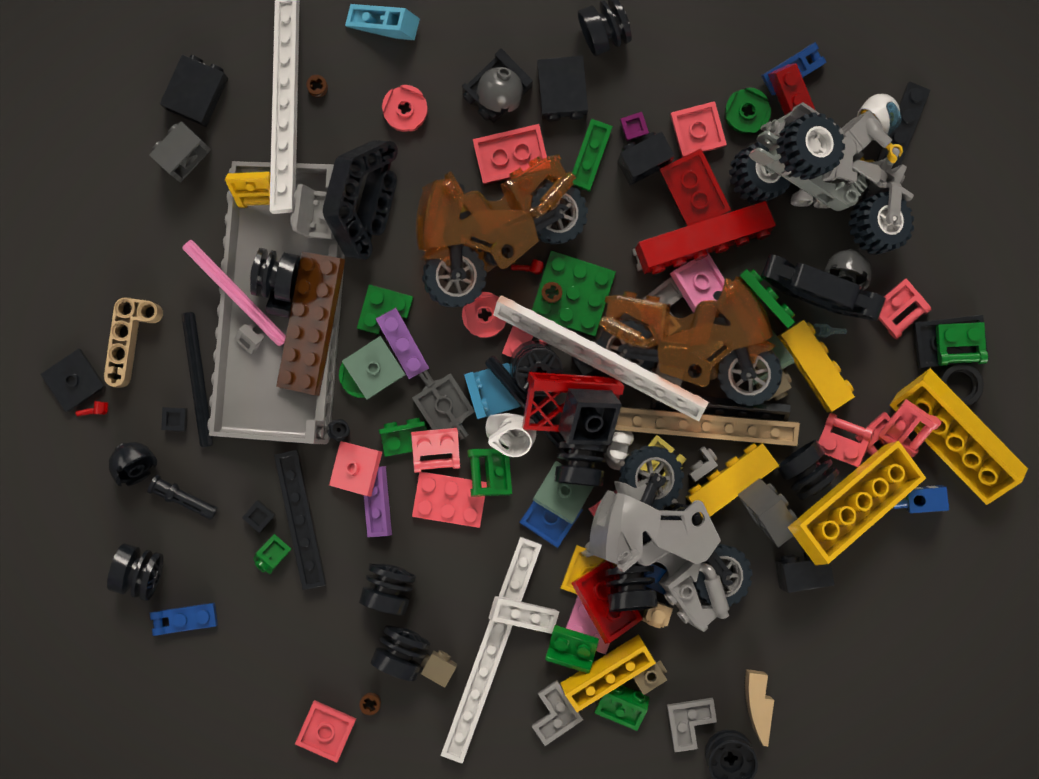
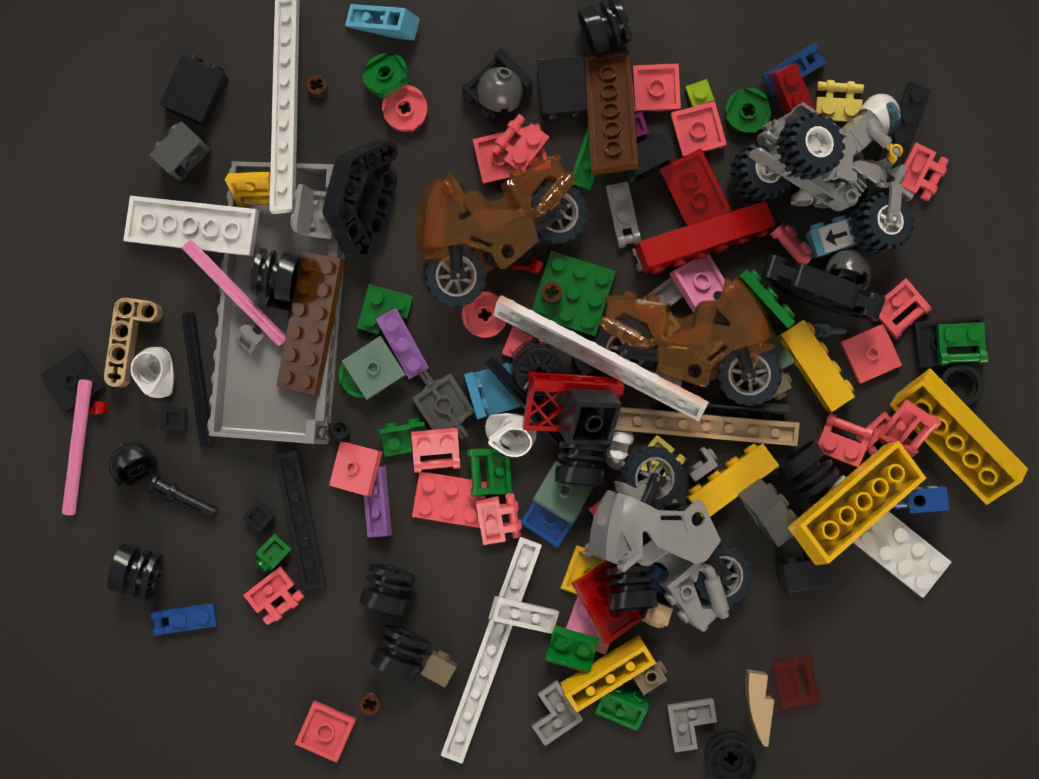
(77, 447): none -> bright pink axle
(155, 371): none -> white helmet
(176, 222): none -> white plate
(271, 588): none -> coral plate
(384, 86): none -> green plate
(491, 522): none -> coral plate
(527, 146): none -> coral plate
(611, 113): none -> reddish brown plate
(623, 213): none -> light grey plate
(656, 88): none -> coral plate
(699, 93): none -> lime plate
(787, 237): none -> coral plate
(788, 681): none -> clear red plate
(831, 237): none -> brick
(839, 109): none -> light yellow plate
(871, 353): none -> coral plate
(902, 552): none -> white plate
(917, 164): none -> coral plate

